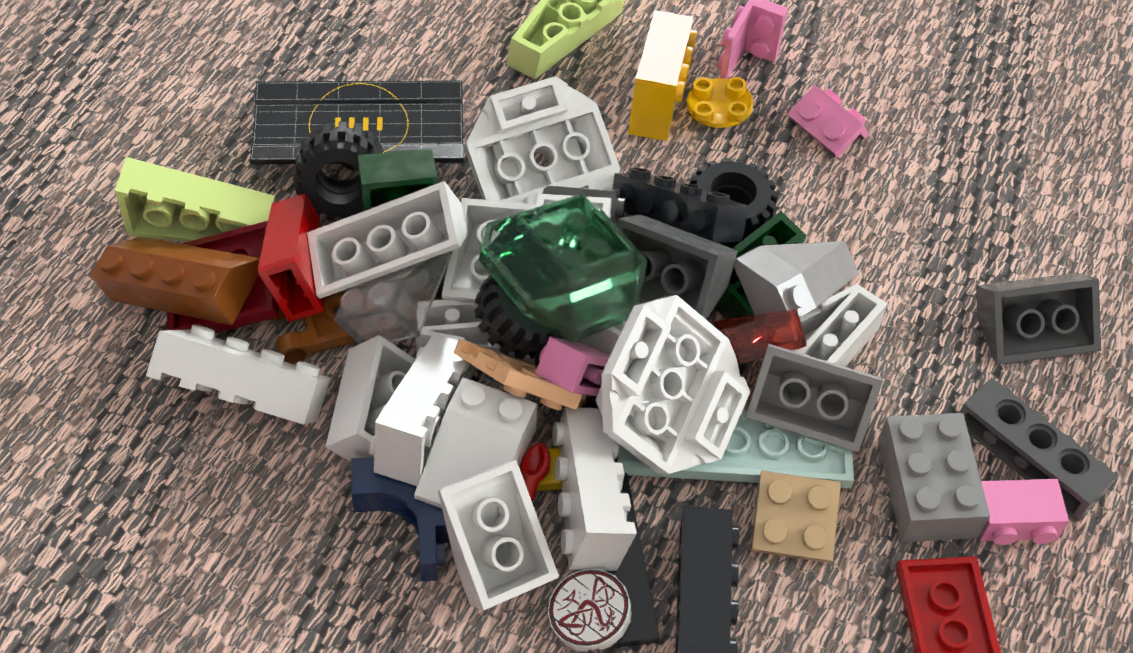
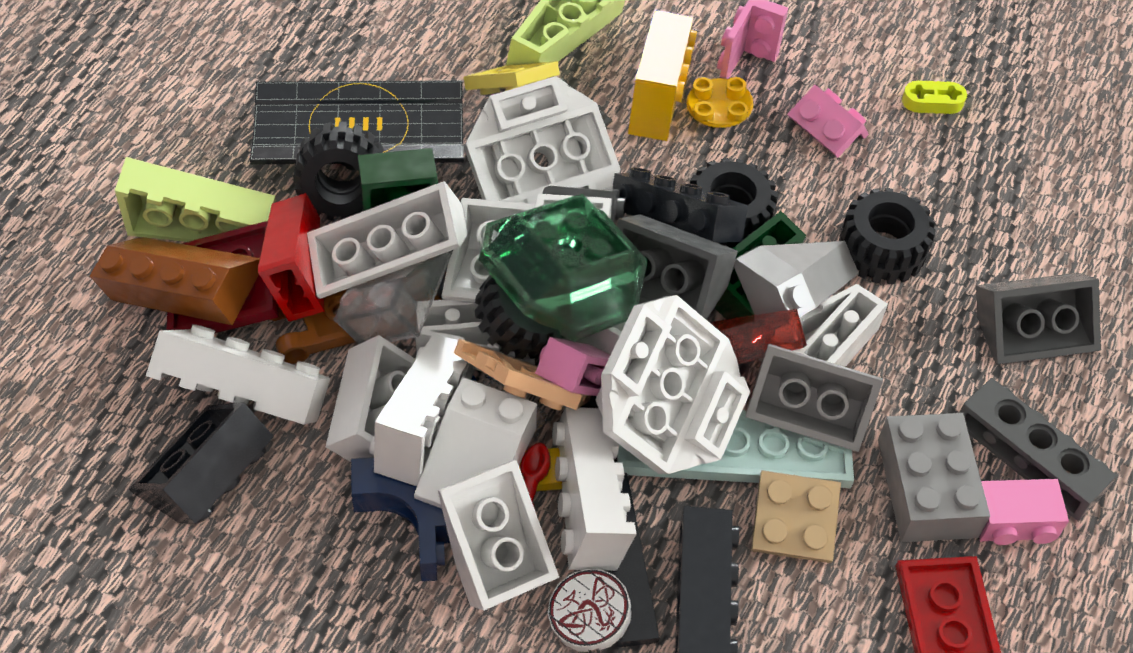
(203, 462): none -> black slope
(510, 76): none -> light yellow plate
(894, 215): none -> black tyre
(934, 97): none -> neon yellow beam

